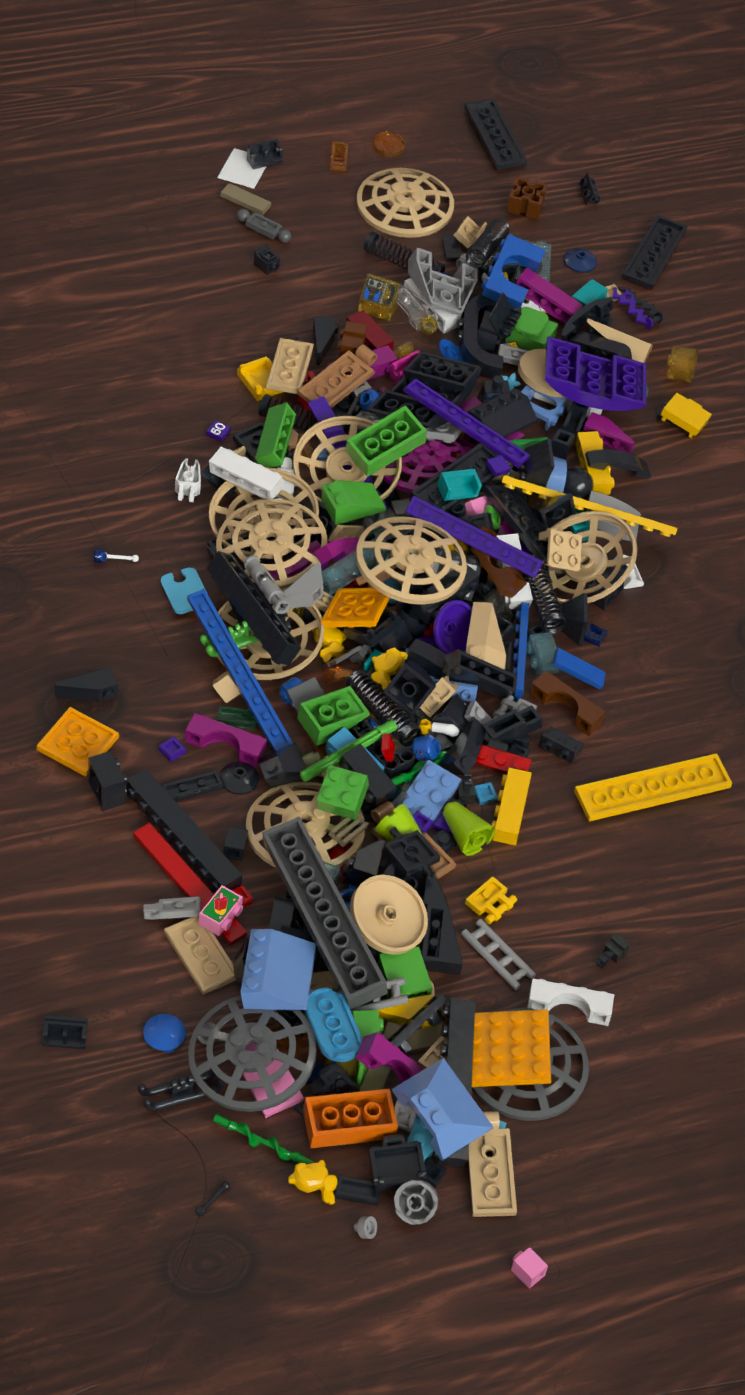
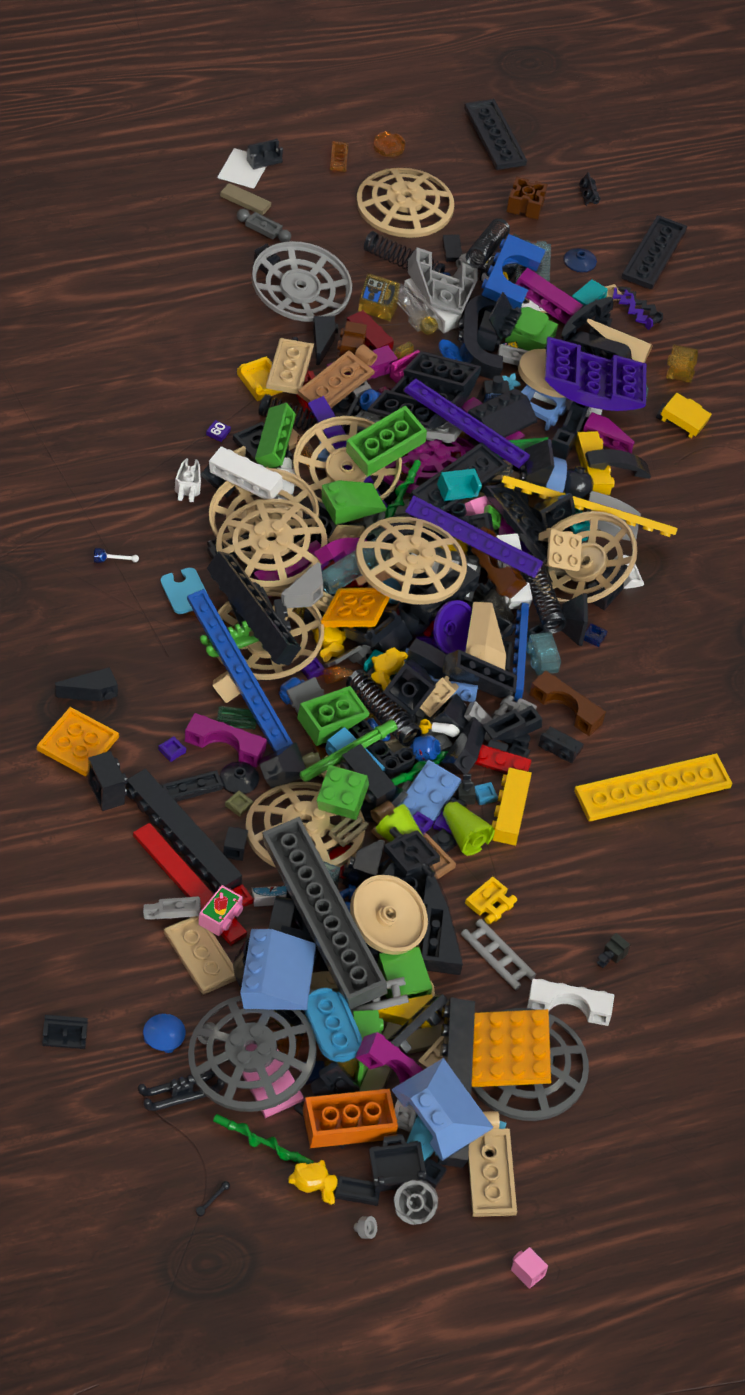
(239, 803): none -> olive tile
(265, 581): light grey piece -> none
(266, 895): none -> slope
(296, 277): none -> light grey dish
(313, 669): none -> dark purple tile
(388, 747): red tile -> none
(401, 489): none -> green piece
(469, 232): tan bracket -> none
(498, 466): dark purple tile -> none
(578, 668): blue tile -> none

